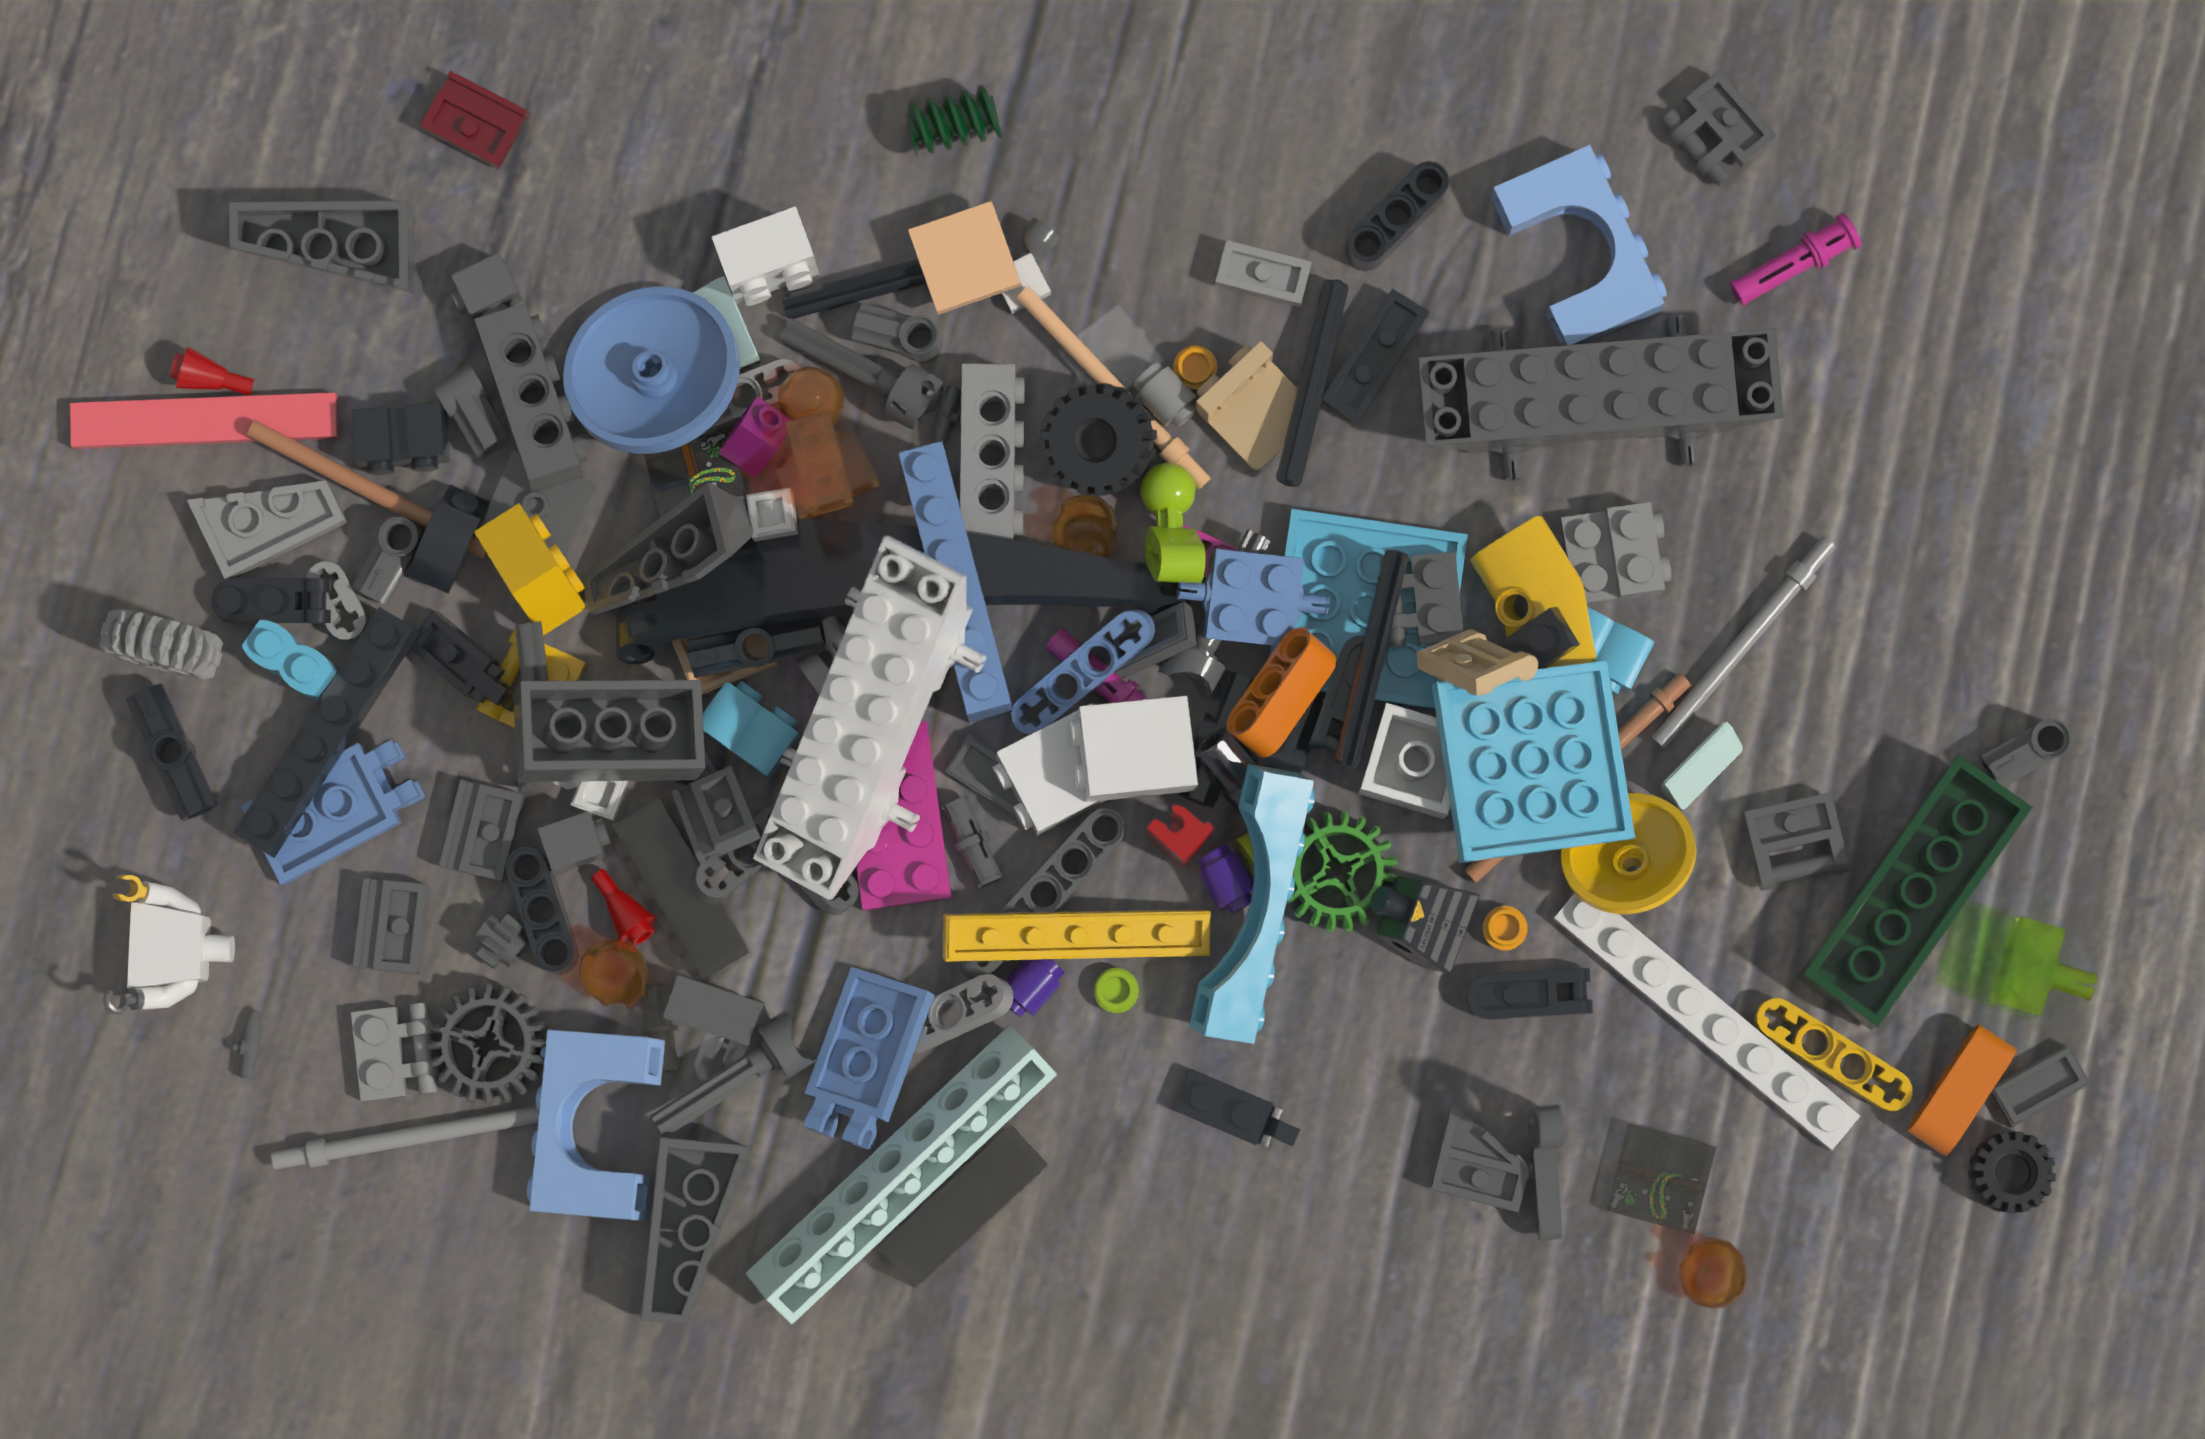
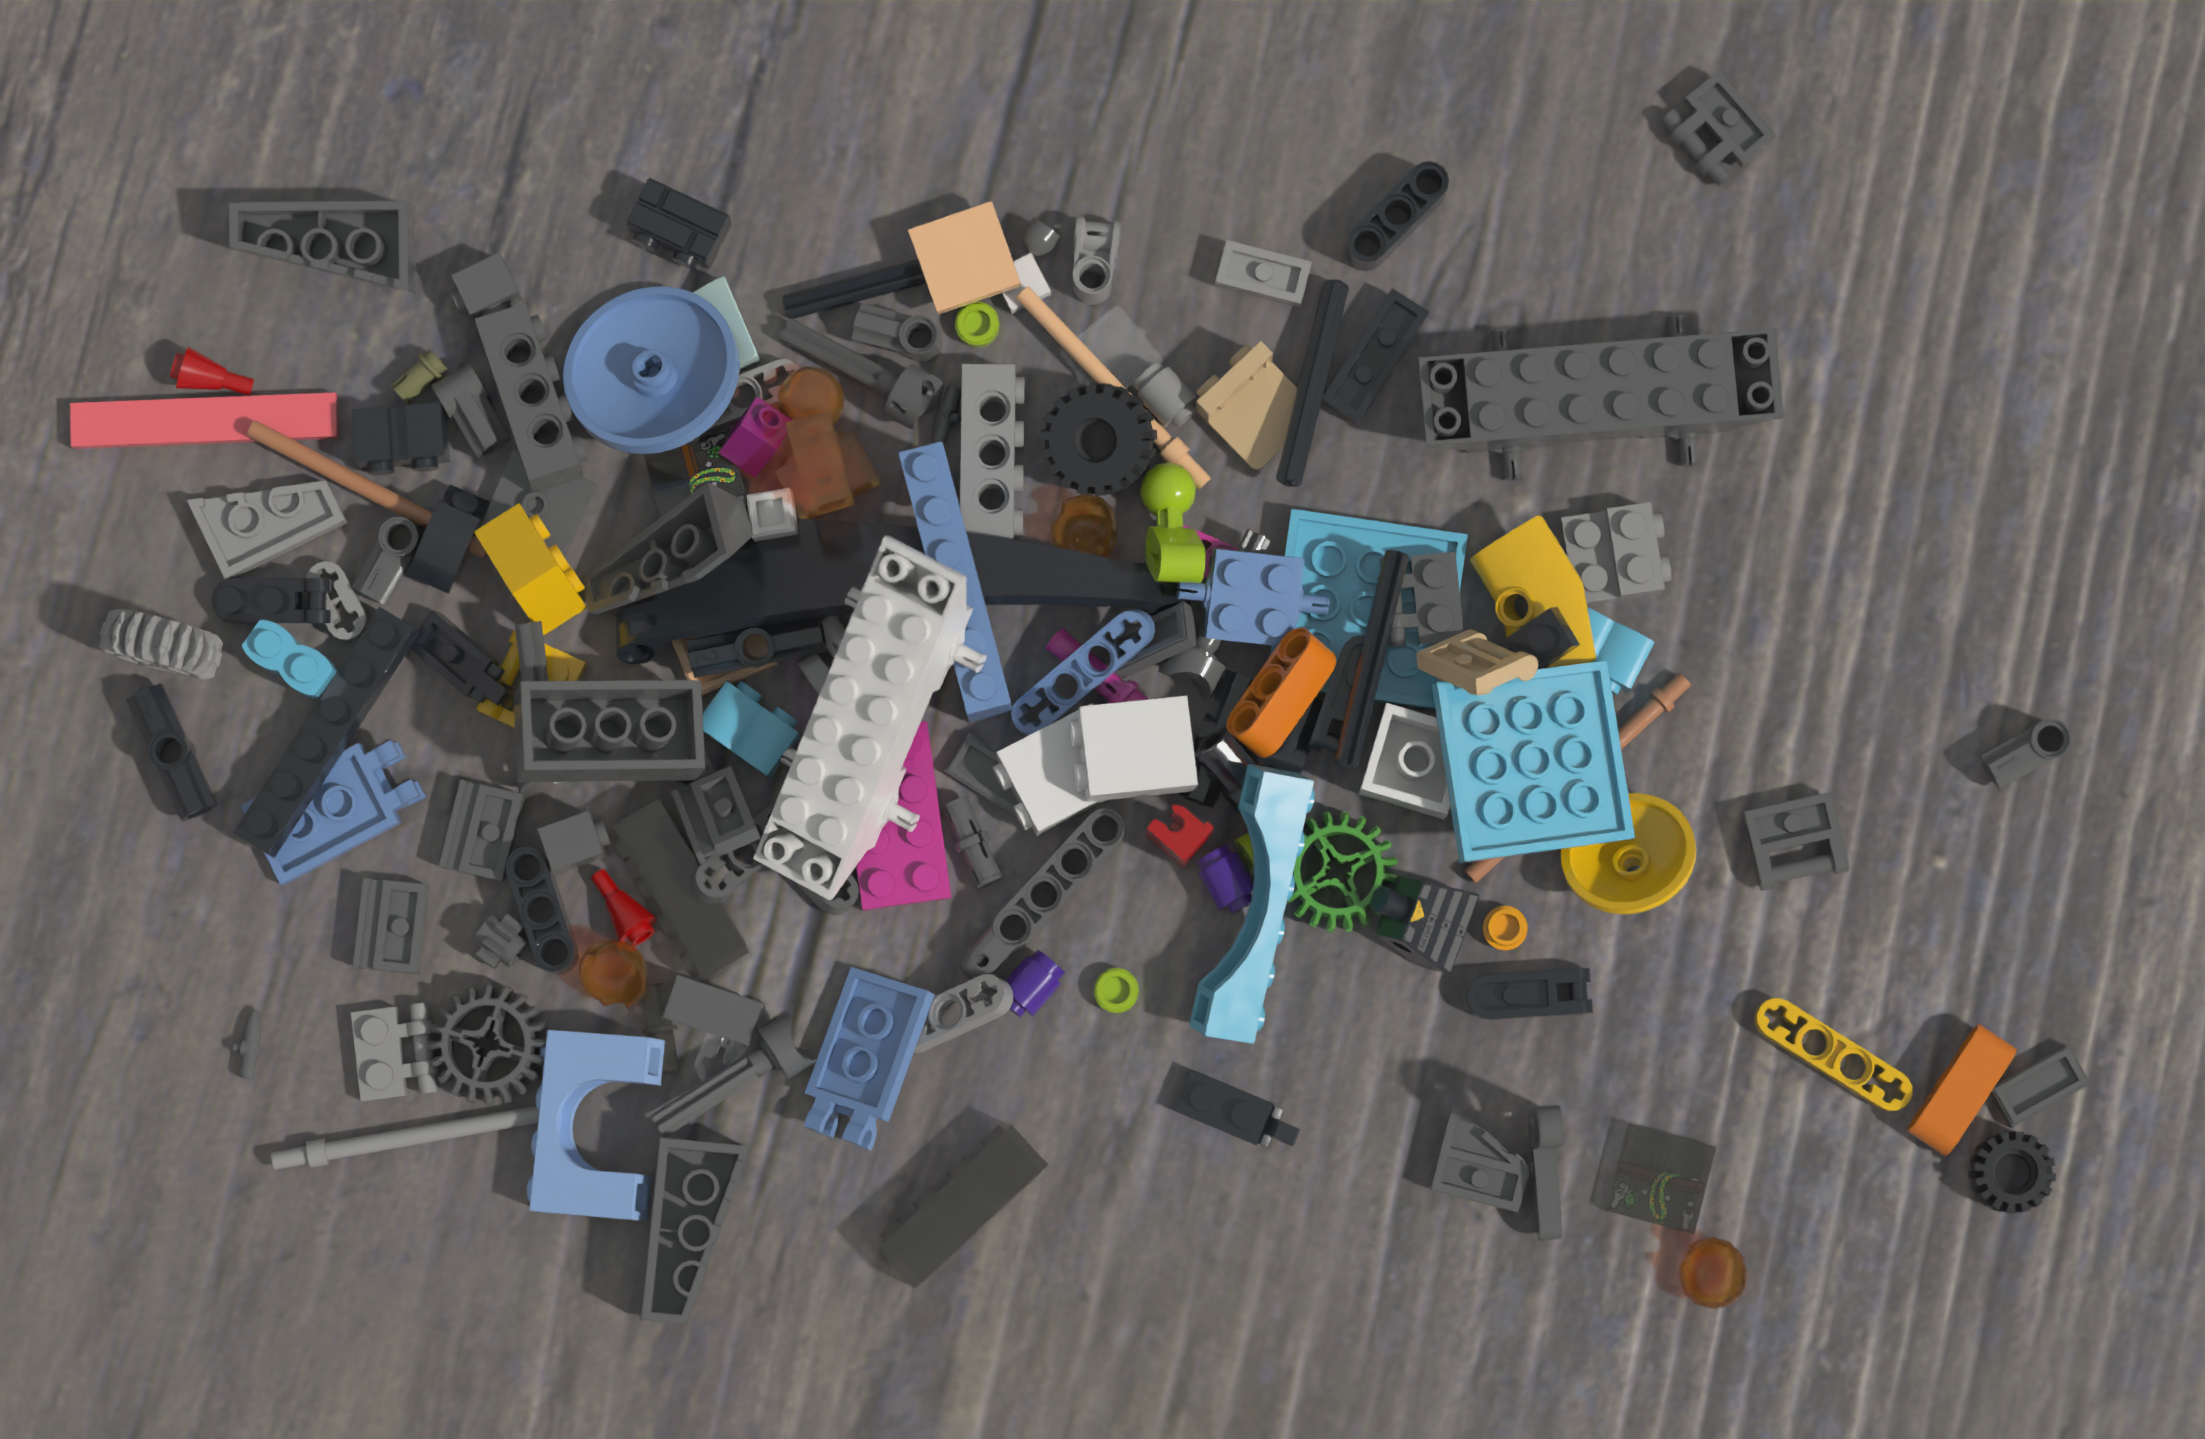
(166, 947): white torso -> none
(419, 376): none -> olive pin
(474, 120): dark red plate -> none
(600, 797): white tile -> none
(678, 224): none -> black brick
(766, 257): white brick -> none
(900, 1174): light aqua brick -> none
(952, 119): dark green piece -> none
(977, 324): none -> lime tile
(1076, 935): yellow tile -> none
(1095, 251): none -> light grey piece
(1195, 366): light orange plate -> none
(1580, 188): light blue arch -> none
(1702, 766): light aqua slope -> none
(1710, 1021): white plate -> none
(1799, 578): light grey bar -> none
(1818, 255): dark pink pin -> none
(1914, 892): dark green brick -> none
(2033, 968): clear neon green brick -> none

